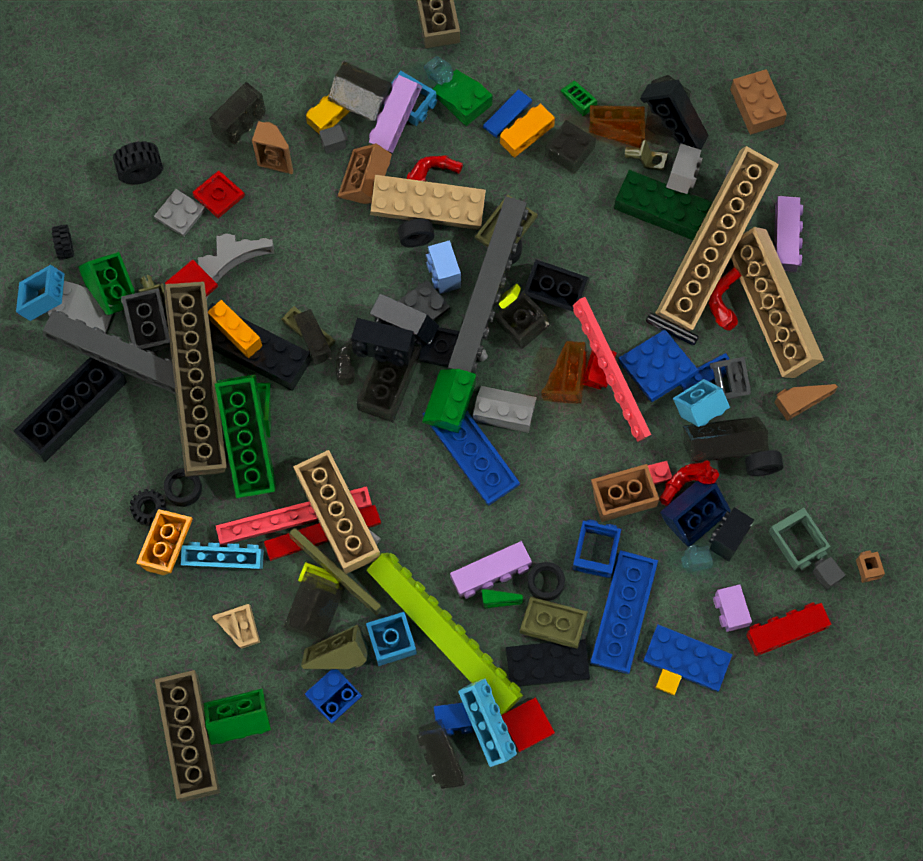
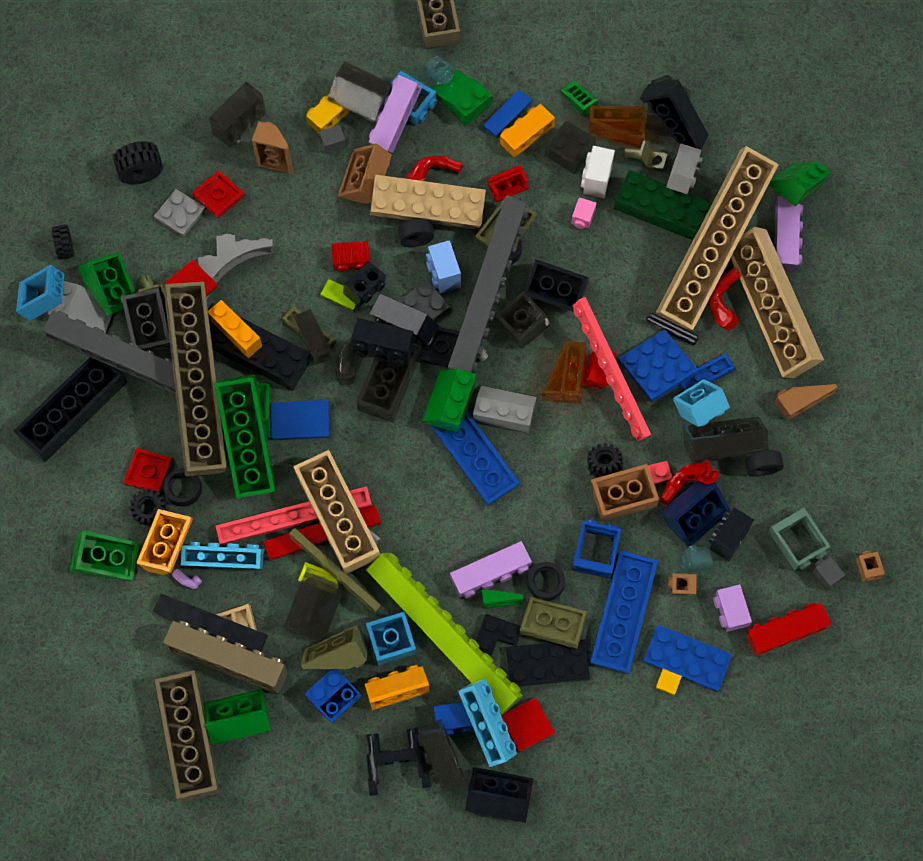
(104, 556): none -> green slope
(148, 470): none -> red tile
(186, 581): none -> lavender arm
(214, 624): none -> black tile
(226, 657): none -> dark tan brick
(300, 420): none -> blue tile
(334, 293): none -> lime tile
(350, 255): none -> red brick
(362, 282): none -> black brick
(378, 758): none -> black connector
(397, 687): none -> light orange slope
(496, 629): none -> black plate
(499, 794): none -> black slope
(508, 183): none -> red hinge
(509, 296): neon yellow tile -> none
(583, 213): none -> bright pink brick
(597, 171): none -> white brick
(604, 453): none -> black tyre
(690, 588): none -> medium nougat brick
(736, 376): dark grey plate -> none
(758, 101): medium nougat brick -> none
(800, 181): none -> green slope

